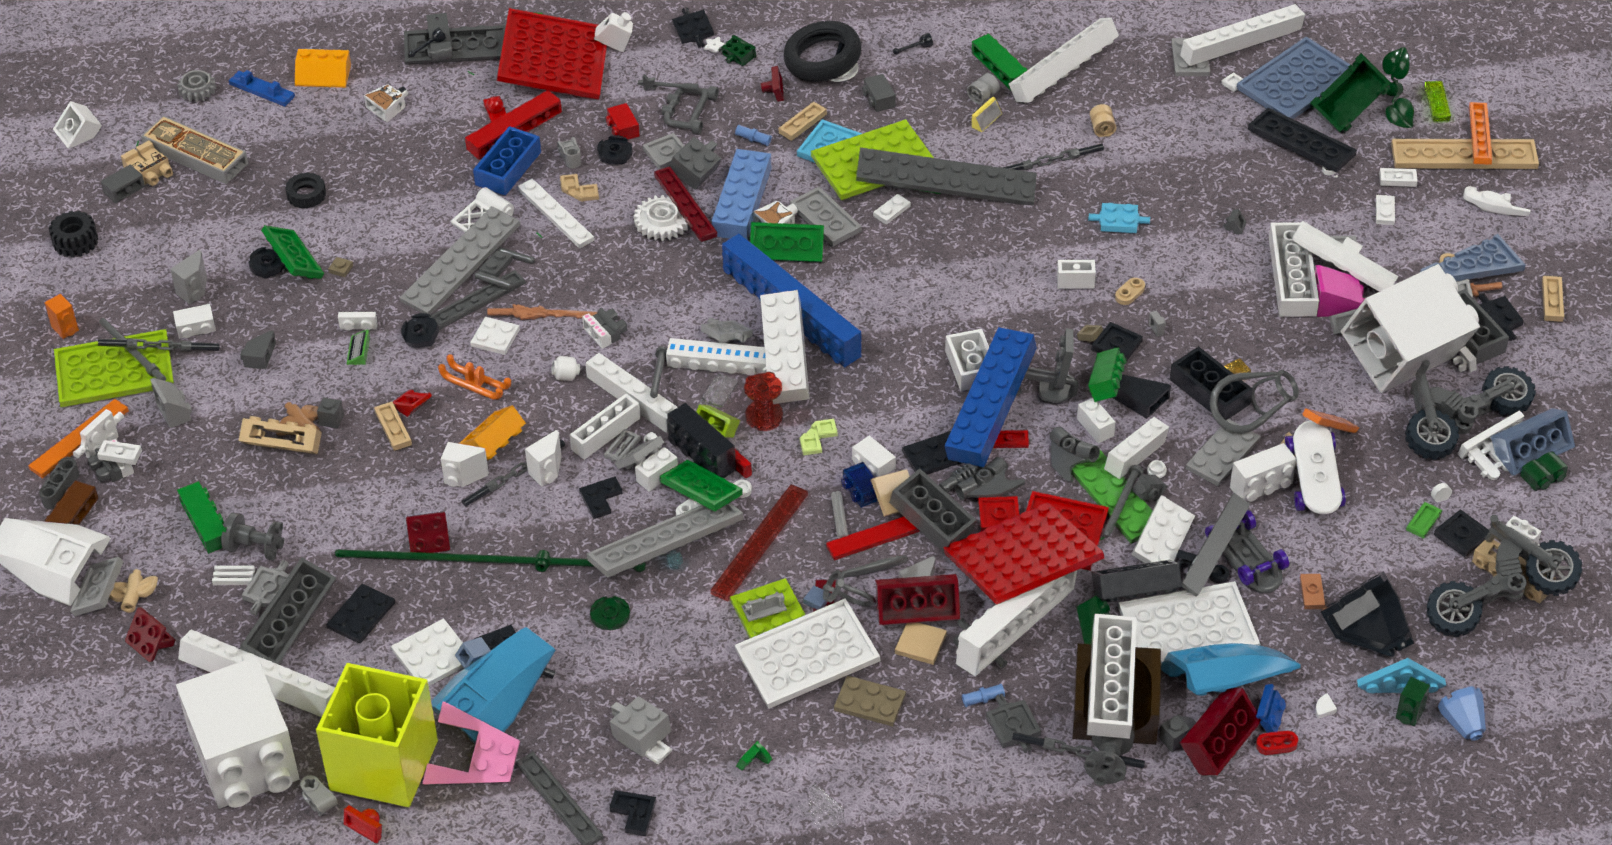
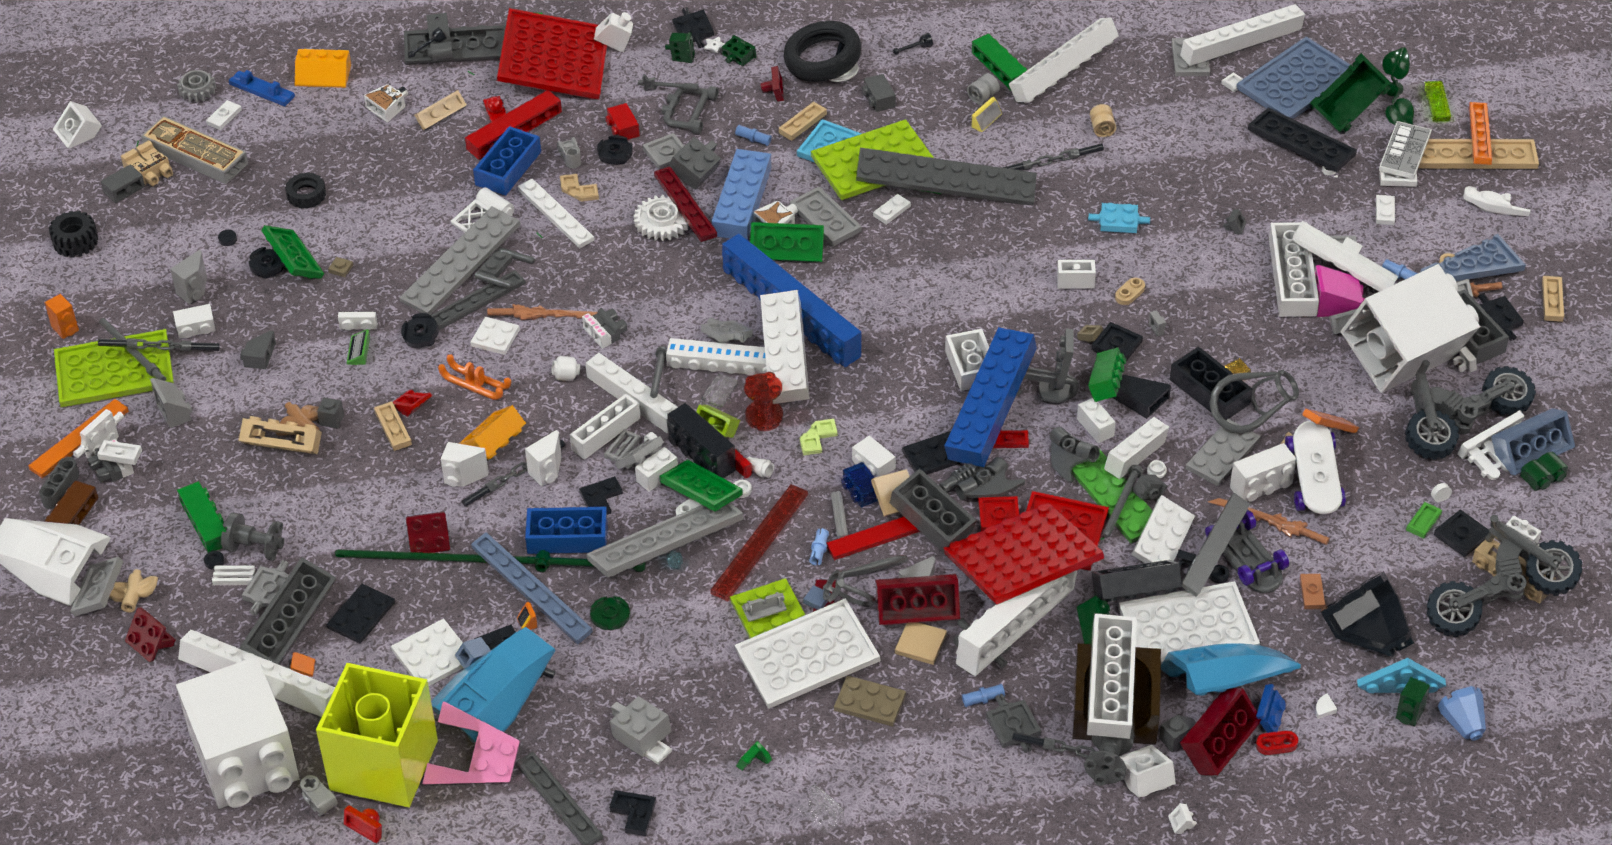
(213, 559): none -> black tile
(223, 115): none -> white plate
(227, 237): none -> black tile
(302, 664): none -> orange slope
(440, 110): none -> tan plate
(527, 617): none -> slope
(531, 588): none -> sand blue plate
(566, 529): none -> blue brick
(681, 47): none -> dark green piece
(761, 467): none -> white cone
(819, 547): none -> light blue pin
(1148, 771): none -> white slope
(1181, 819): none -> white tile
(1281, 523): none -> nougat sword
(1399, 270): none -> medium blue pin
(1405, 150): none -> tile

